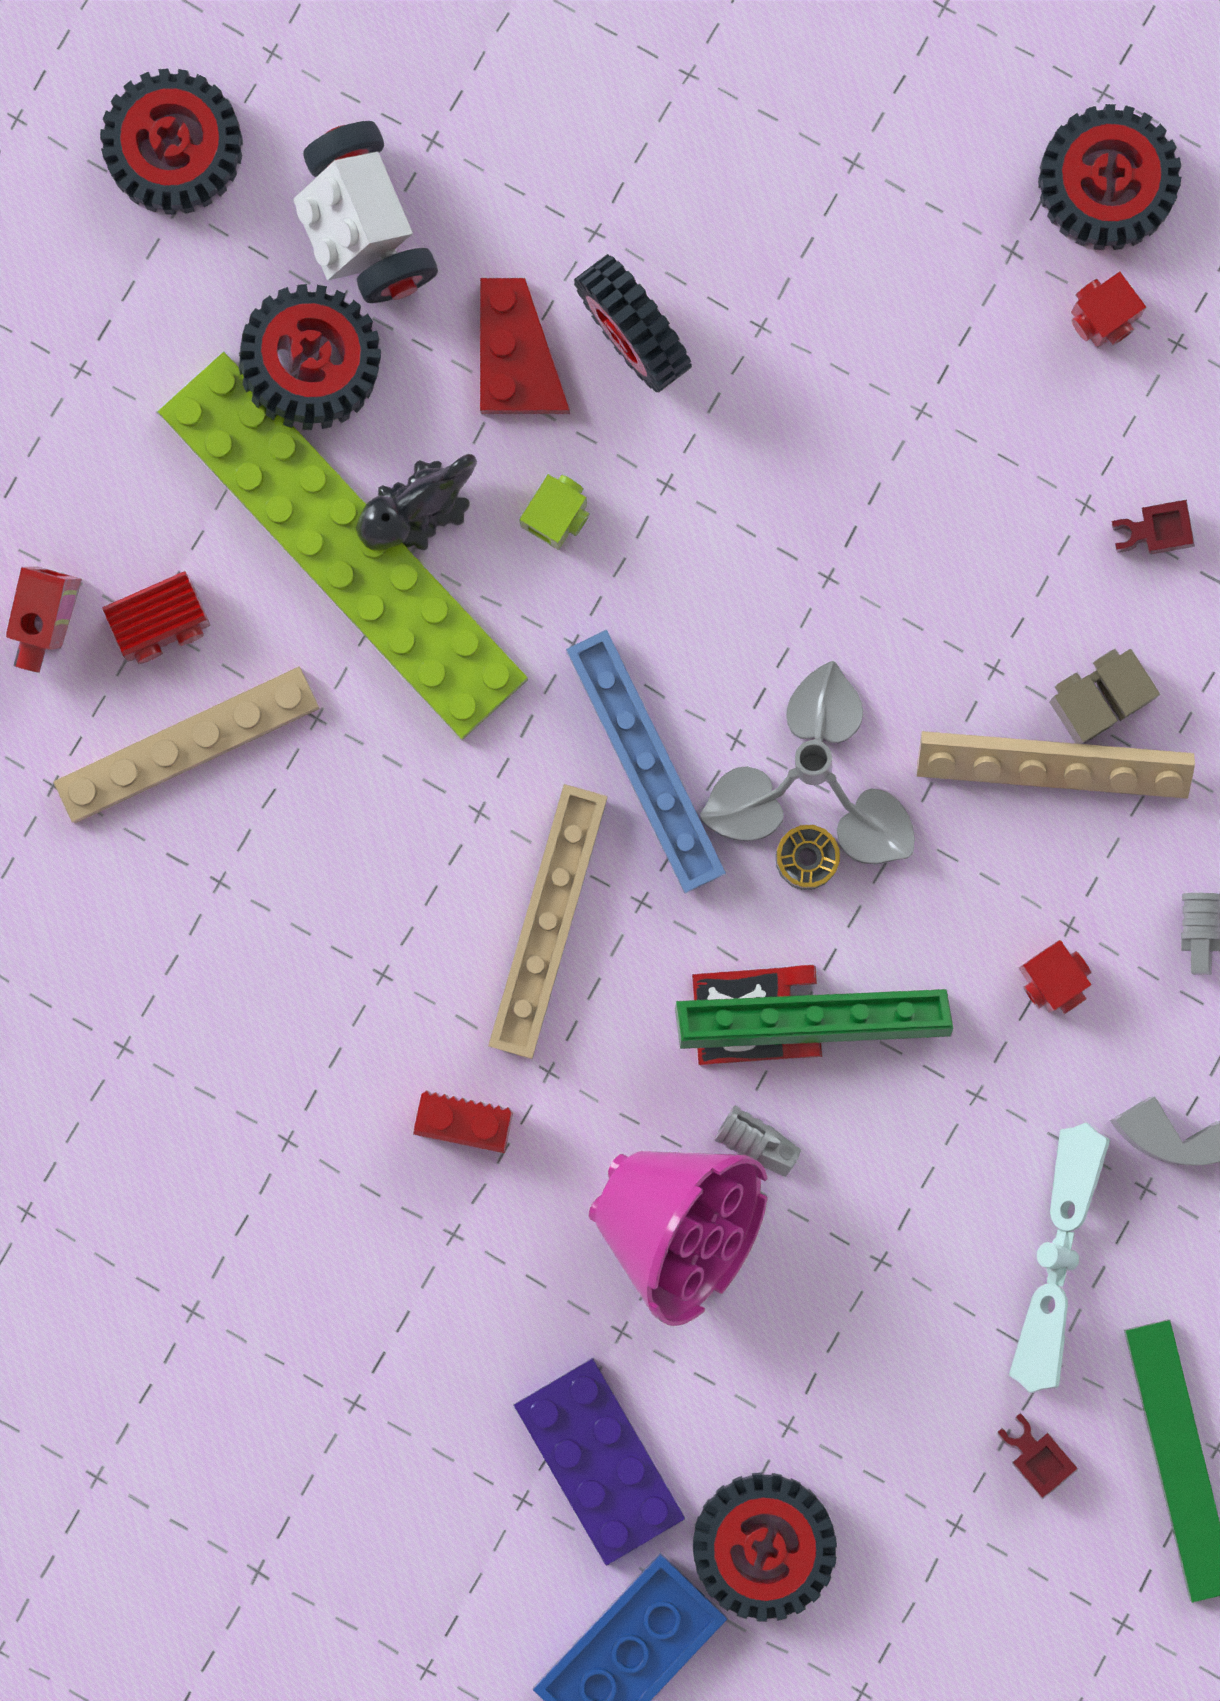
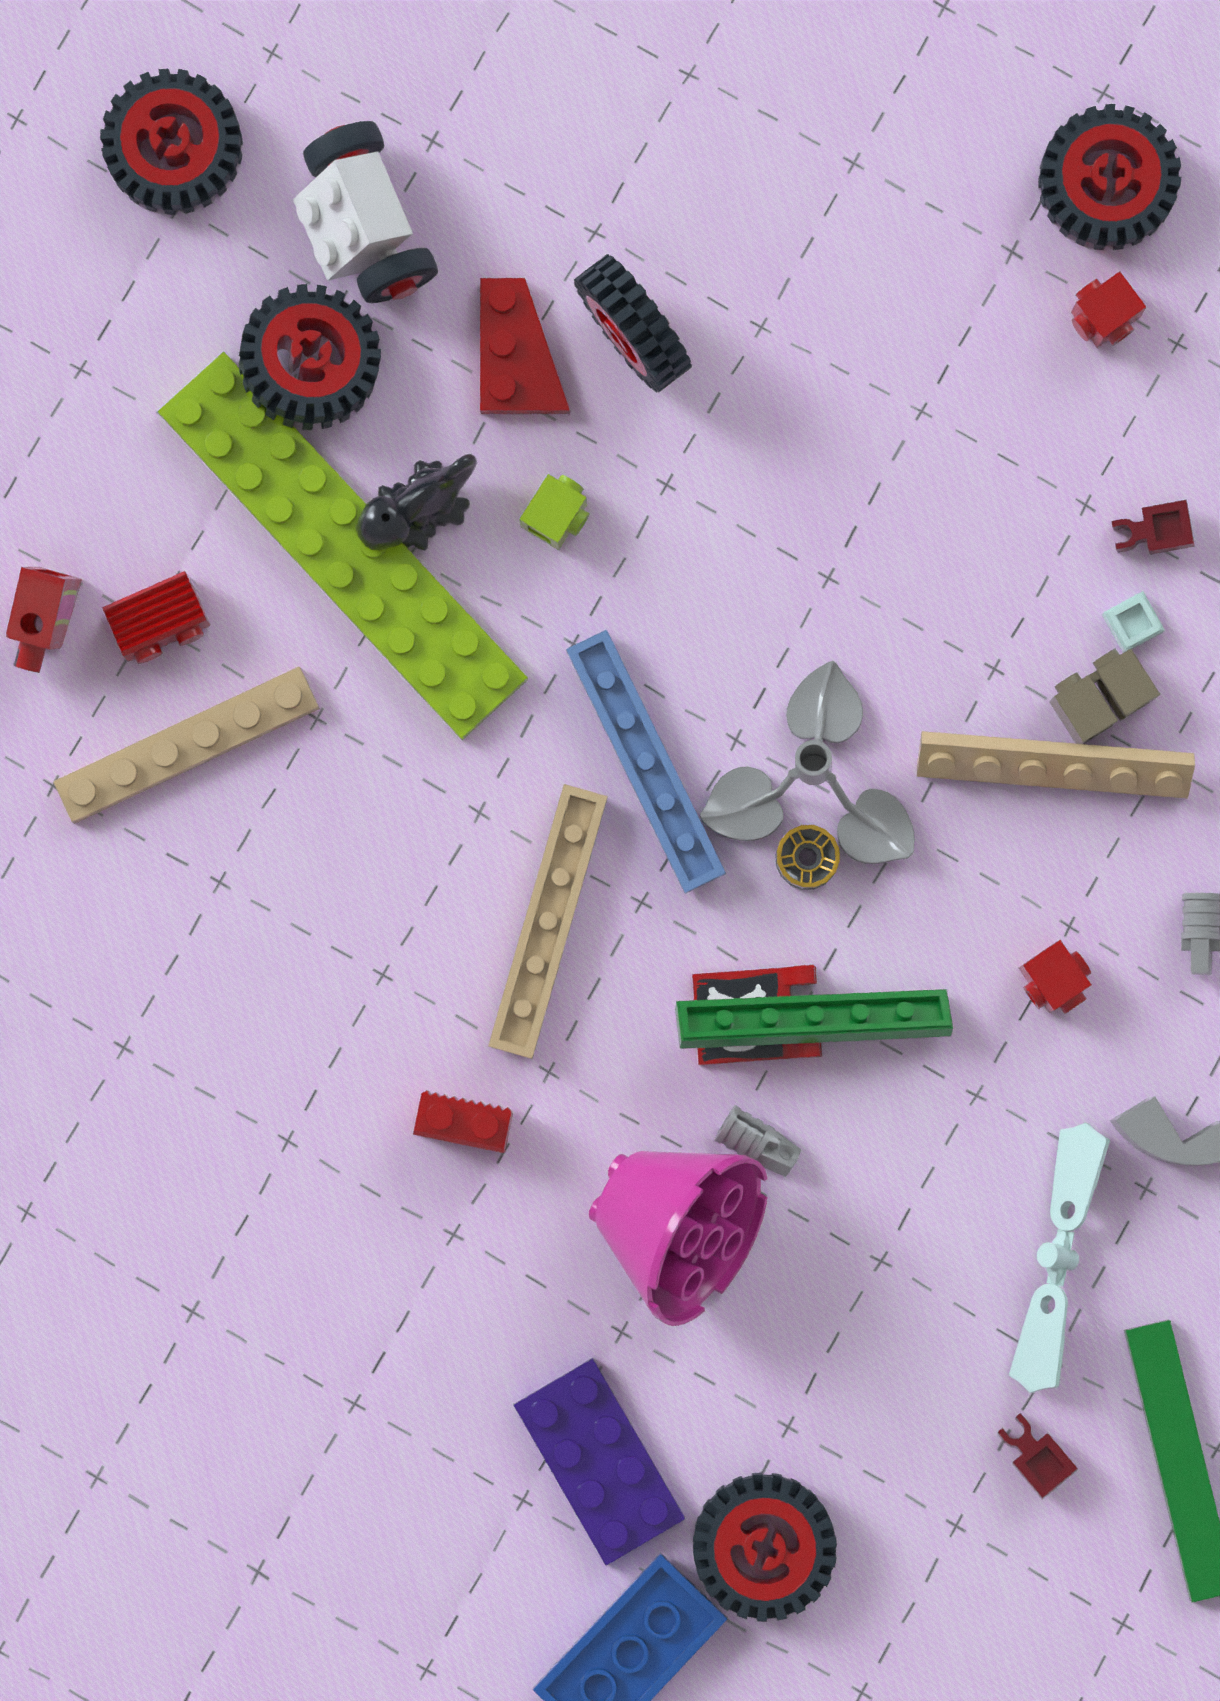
(1133, 622): none -> light aqua tile

